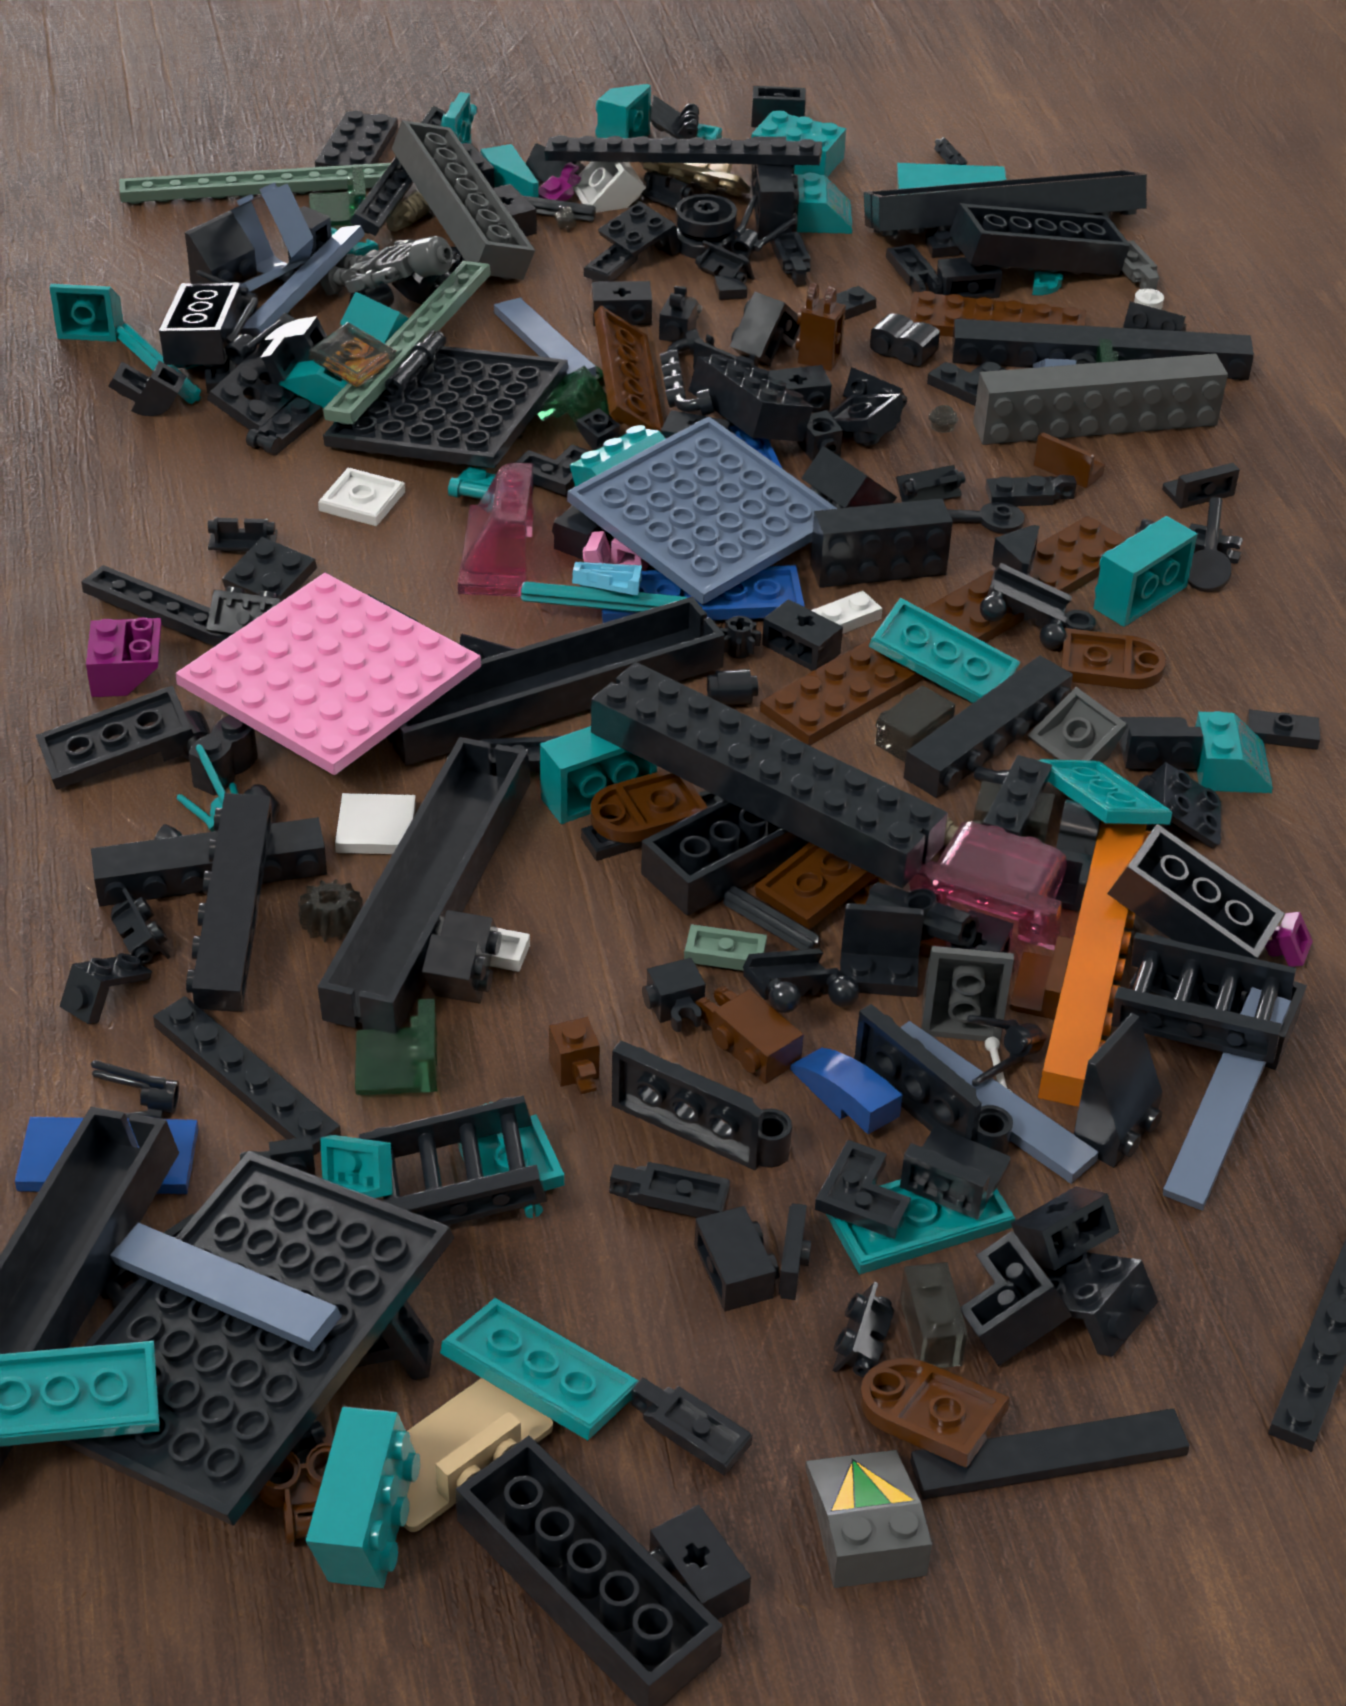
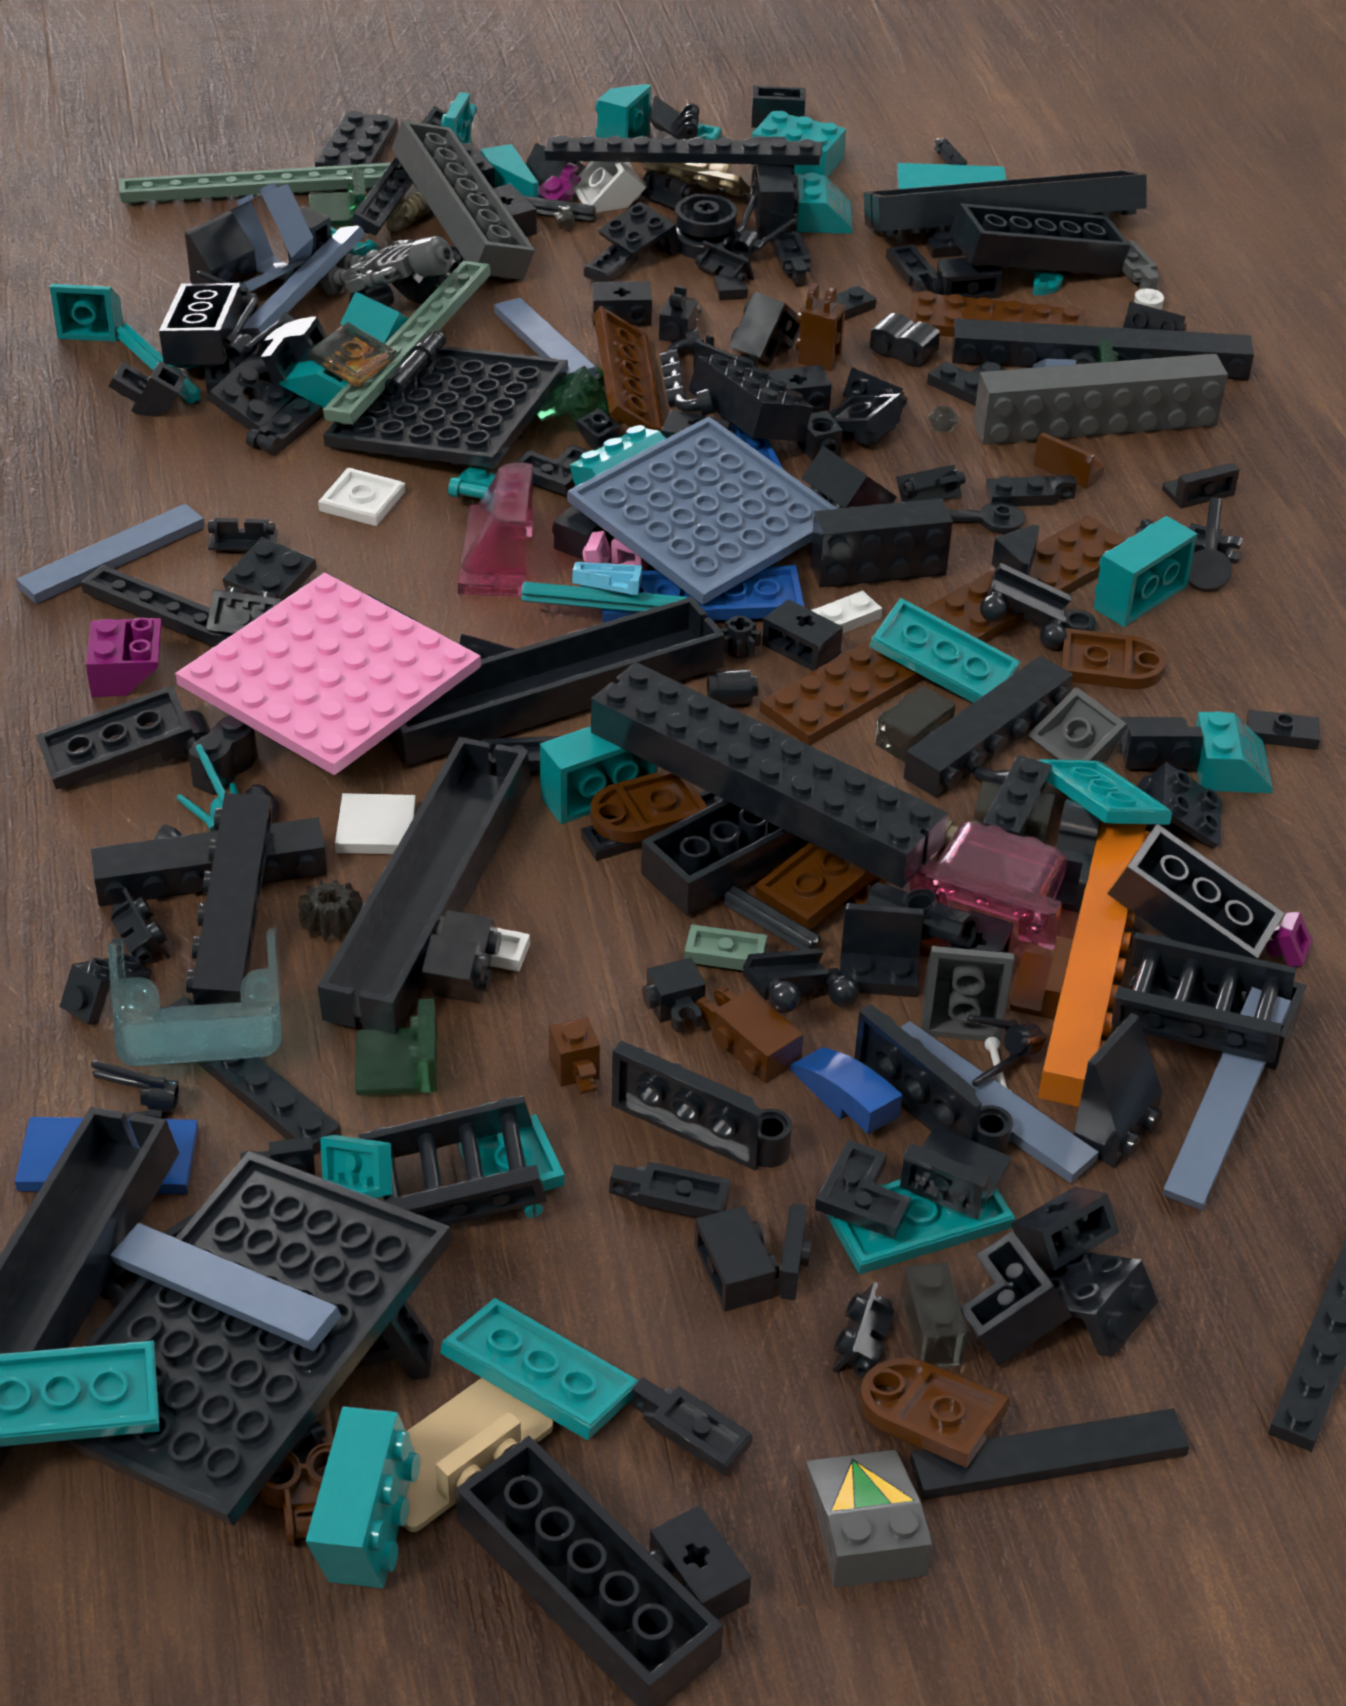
(110, 552): none -> sand blue tile
(196, 1032): none -> clear light blue windscreen

